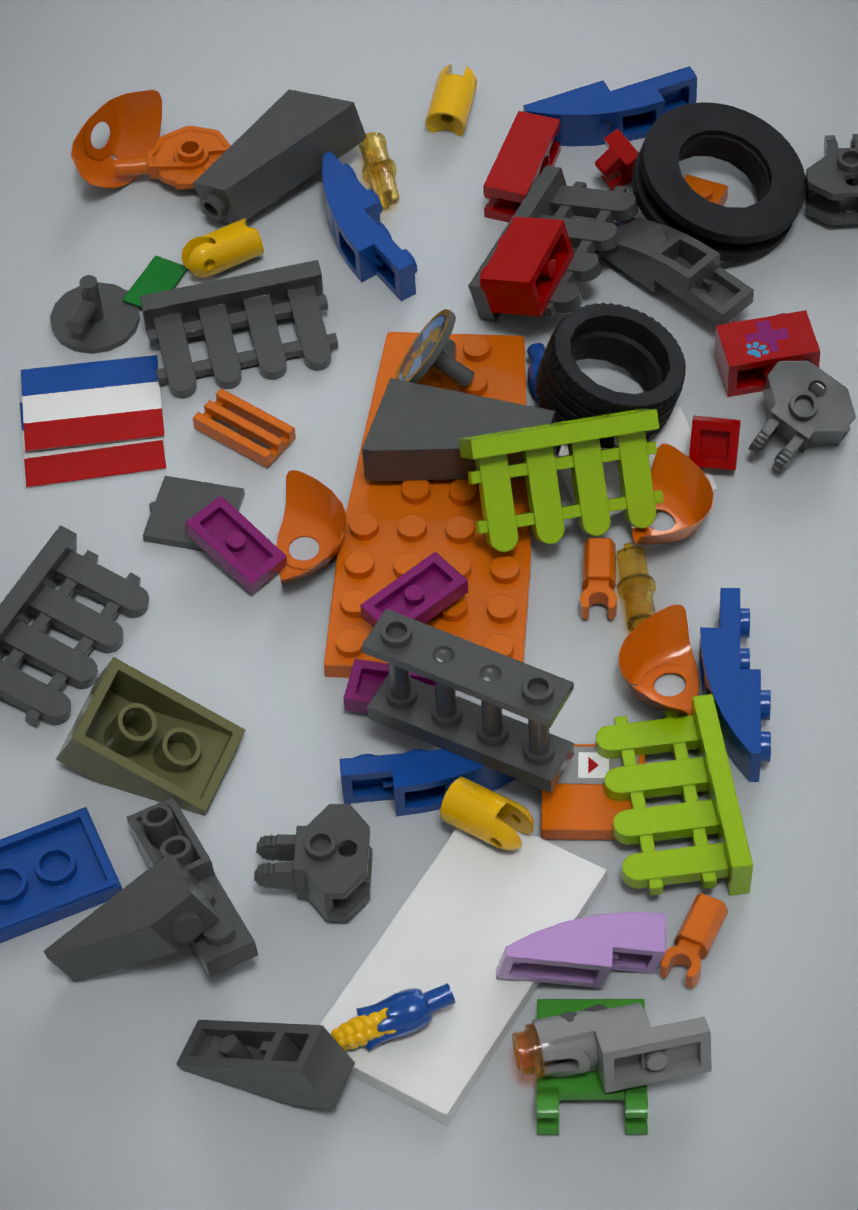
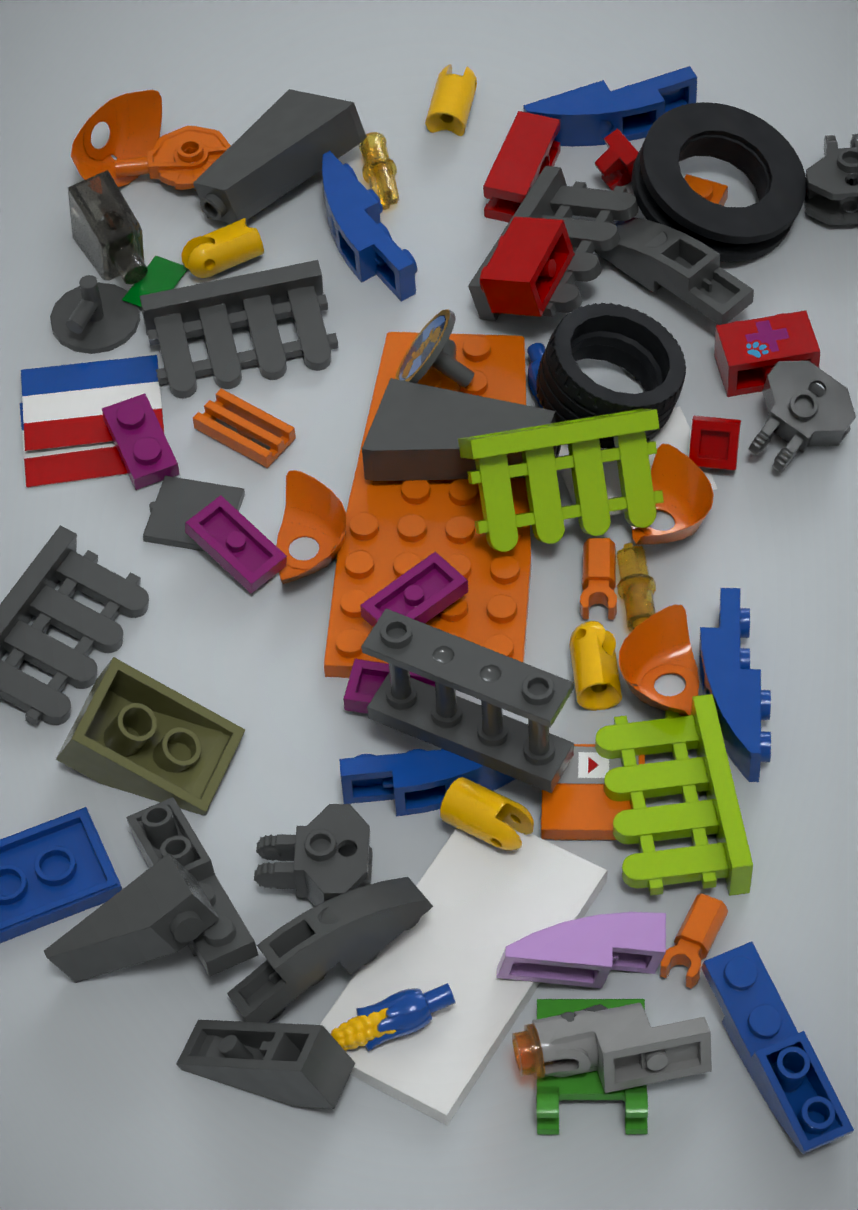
(110, 244): none -> clear smoke torso
(140, 441): none -> magenta plate
(340, 930): none -> dark grey slope
(595, 667): none -> yellow piece
(774, 1051): none -> blue slope

